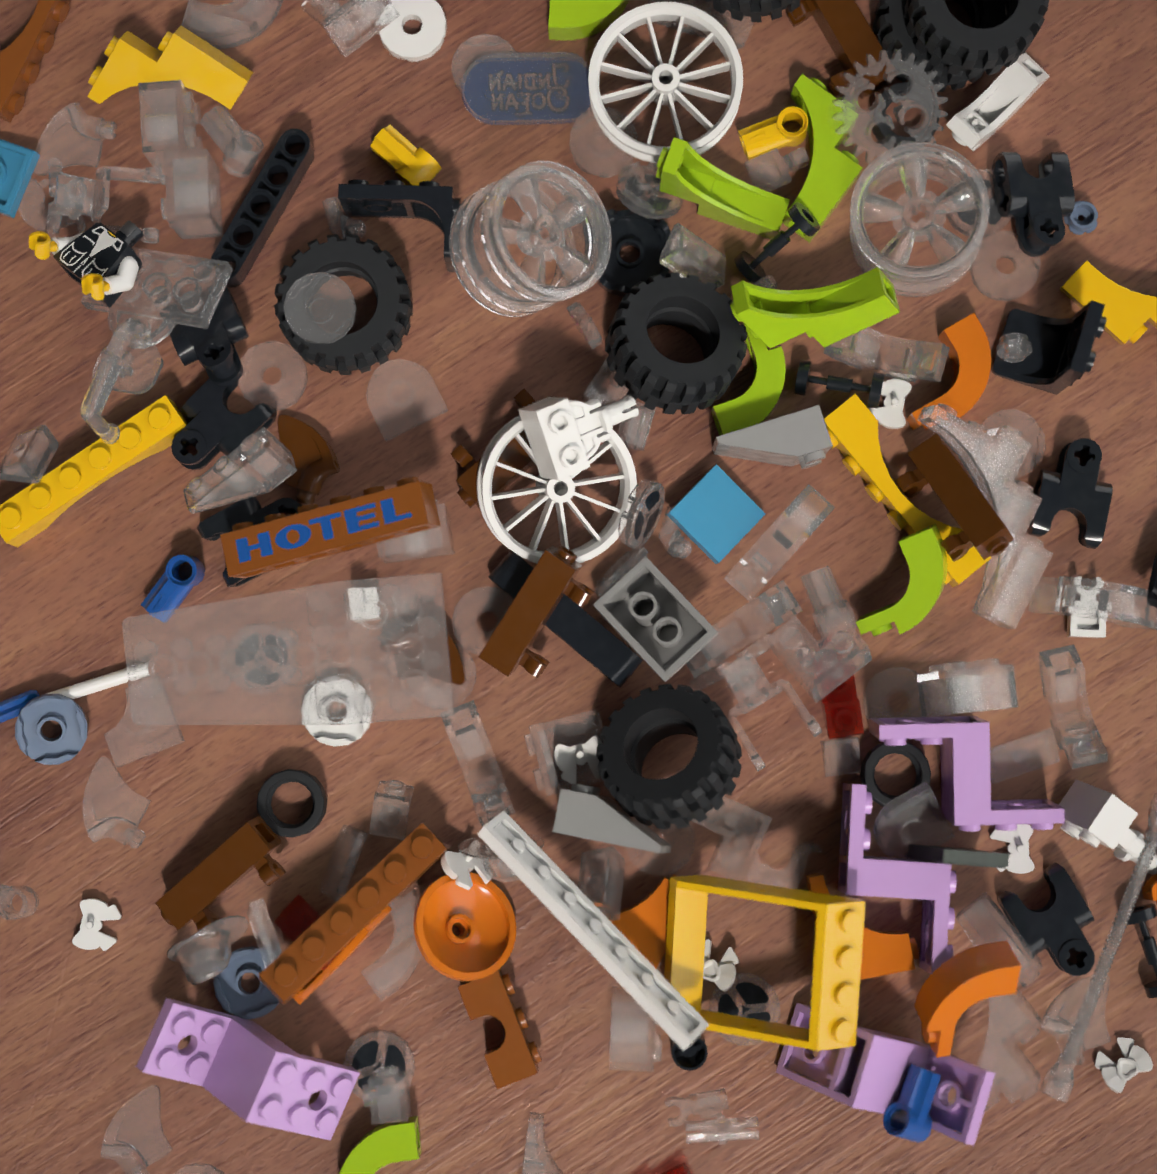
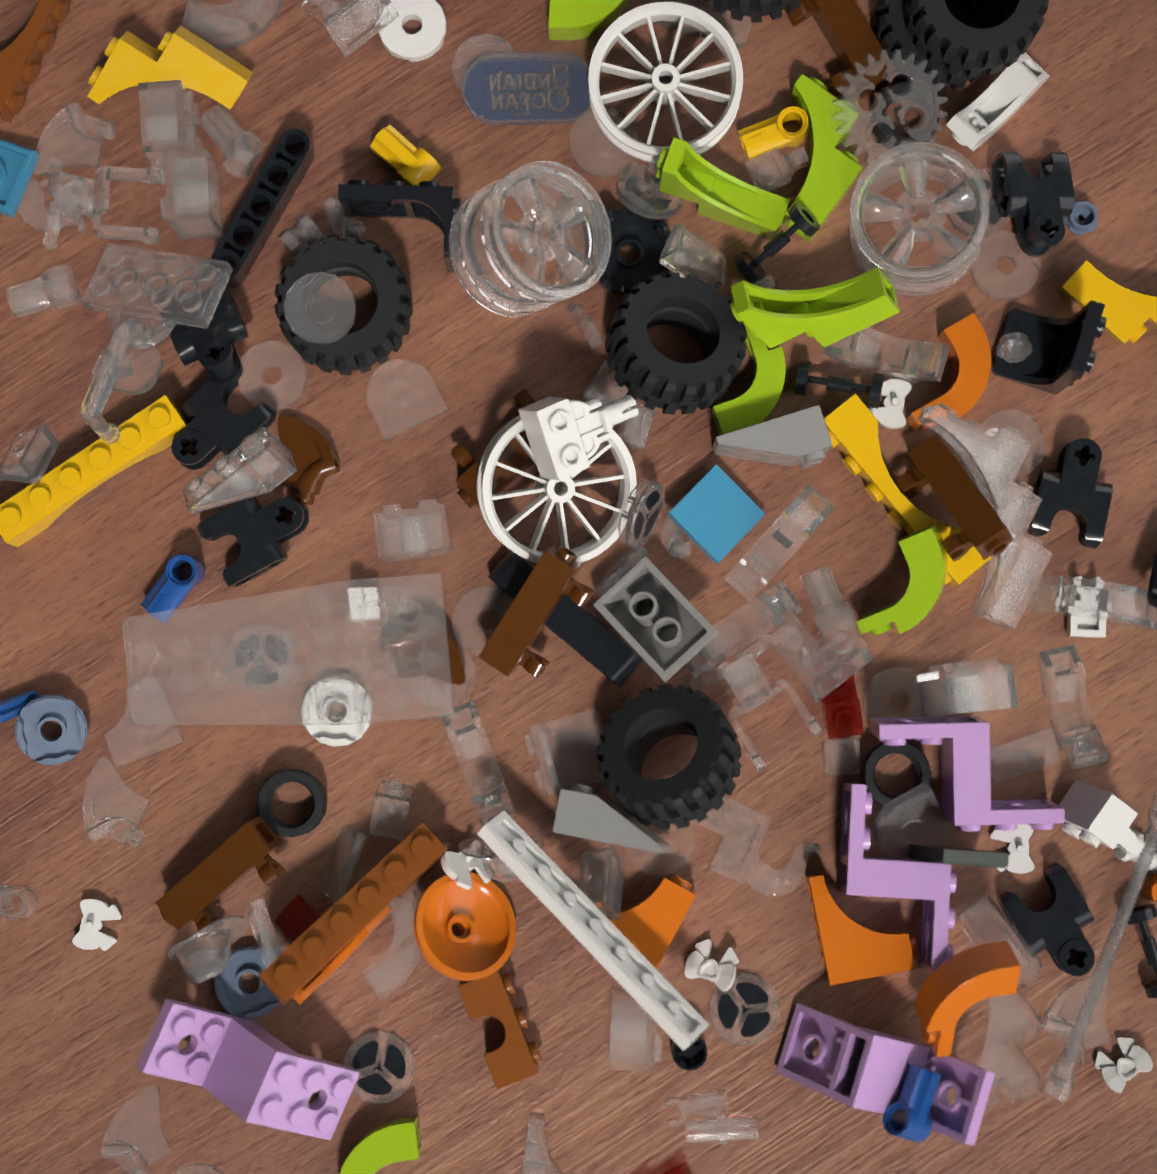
(53, 290): none -> clear piece
(94, 685): white bar -> none
(95, 258): torso -> none
(304, 229): none -> clear wheel
(331, 528): dark orange brick -> none
(388, 1095): clear brick -> none
(569, 756): white piece -> none
(834, 965): yellow window -> none

